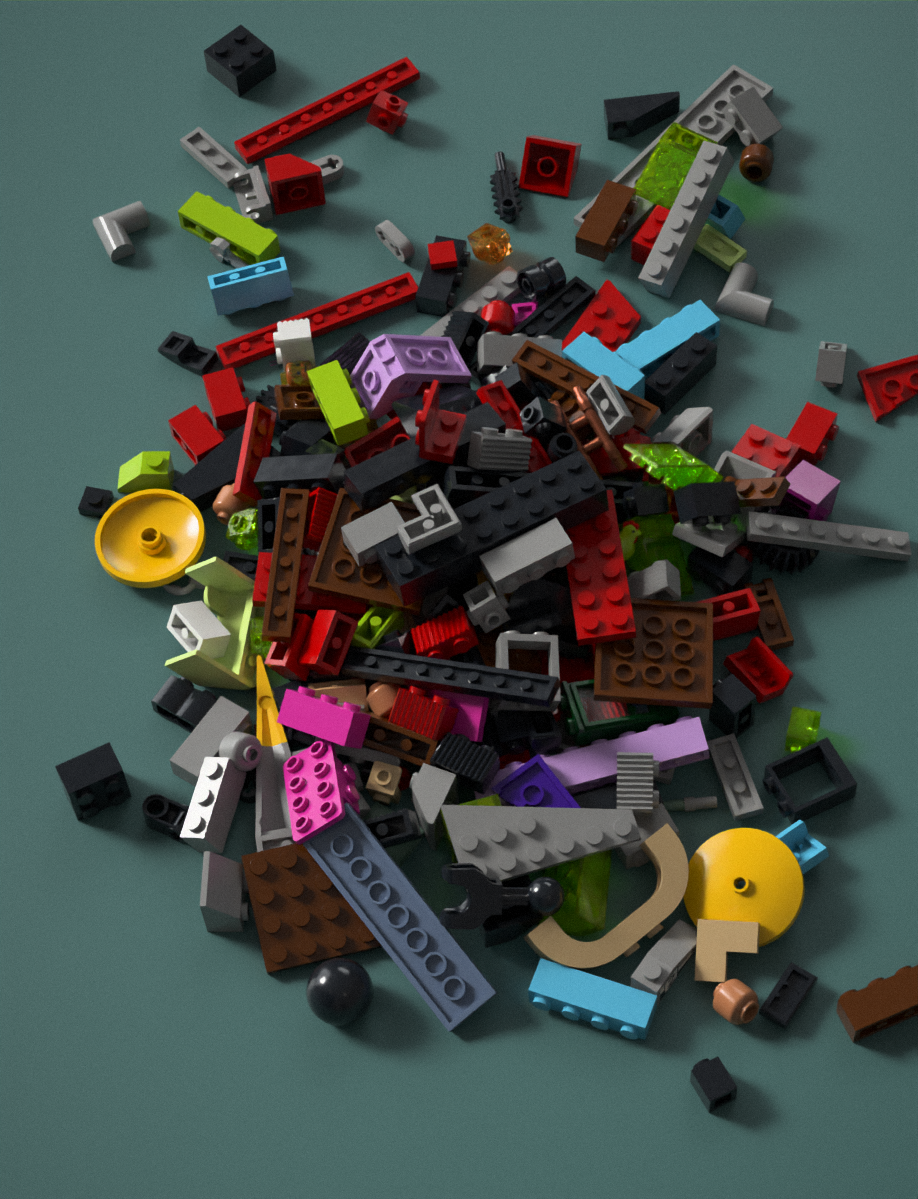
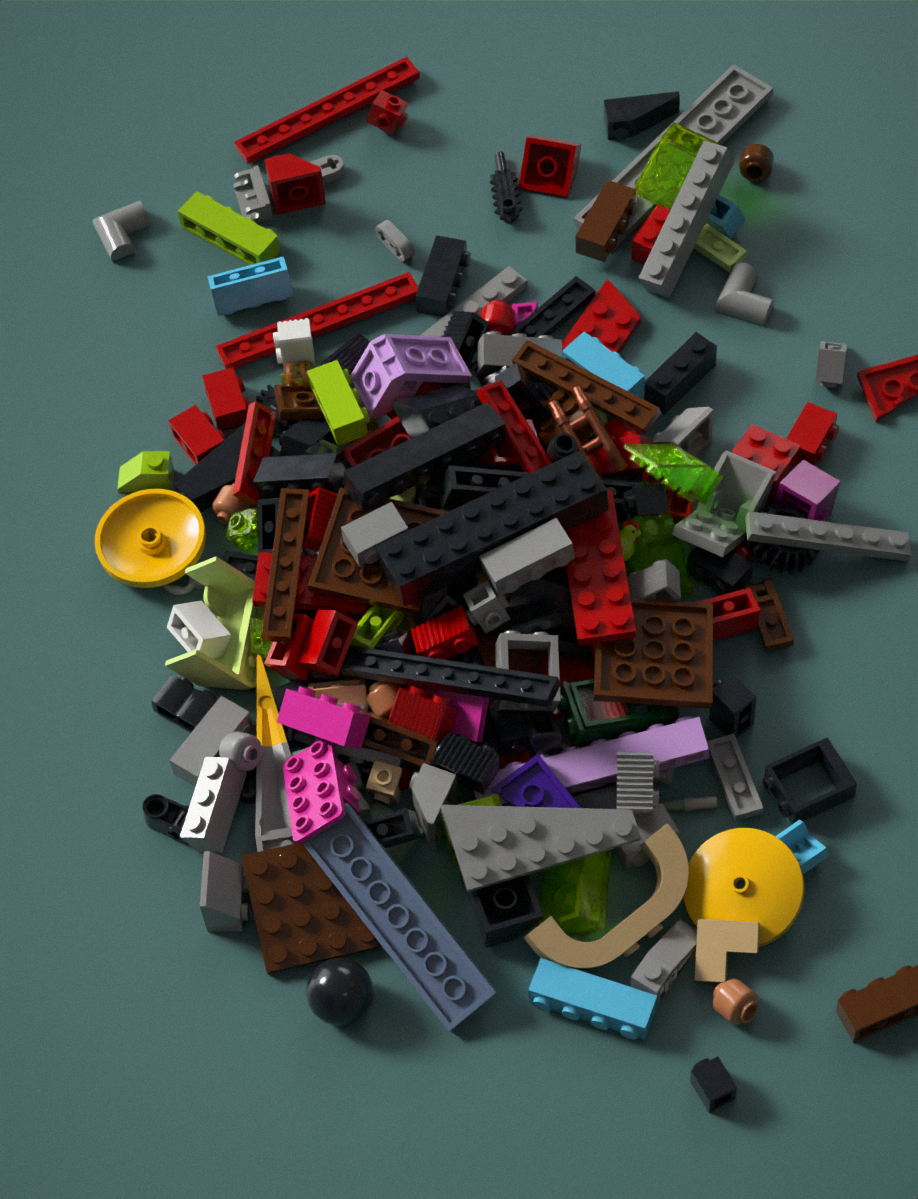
(93, 781): black brick -> none
(95, 502): black plate -> none
(185, 353): black slope -> none
(212, 156): light grey plate -> none
(221, 251): light grey bar -> none
(240, 60): black brick -> none
(434, 525): light grey brick -> none
(438, 429): red bracket -> none
(442, 255): red tile -> none
(487, 895): black piece -> none
(490, 243): clear orange brick -> none
(498, 450): light grey brick -> none
(540, 279): black wheel -> none
(542, 420): black brick -> none
(610, 406): light grey brick -> none
(661, 342): medium azure brick -> none
(707, 503): black brick -> none
(751, 118): light grey brick -> none
(759, 670): red bracket -> none
(760, 491): reddish brown plate -> none
(788, 995): black plate -> none
(802, 729): clear neon green brick -> none

